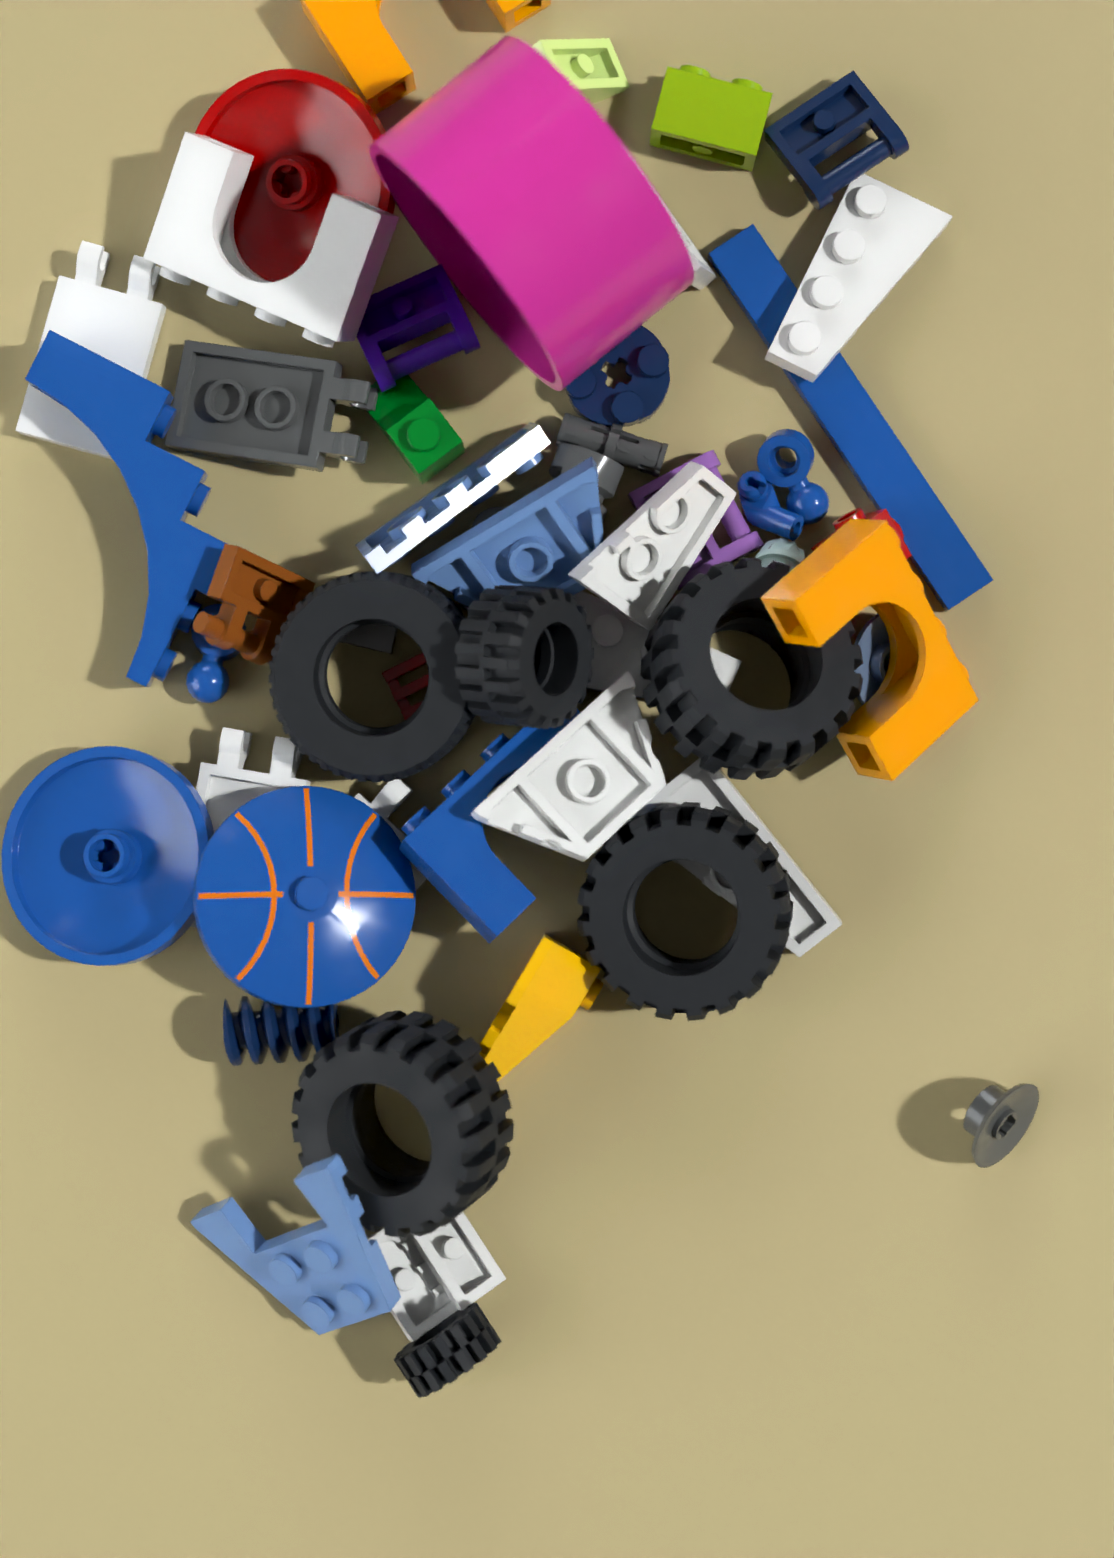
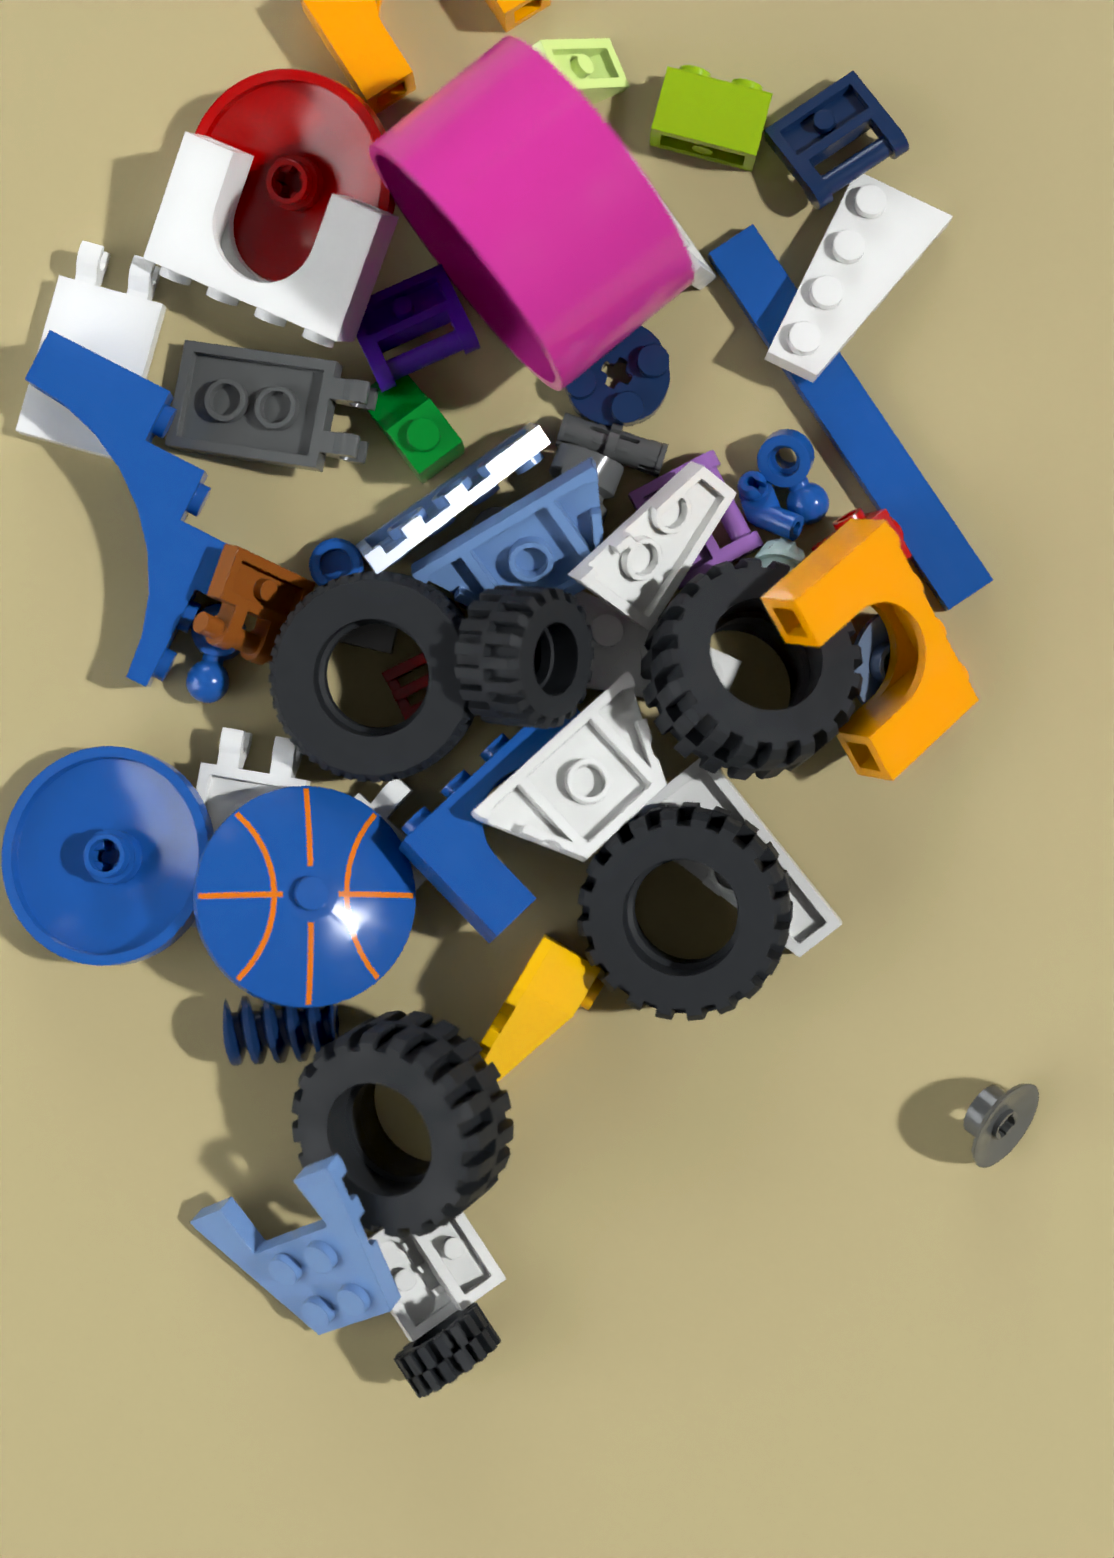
(334, 559): none -> blue tile

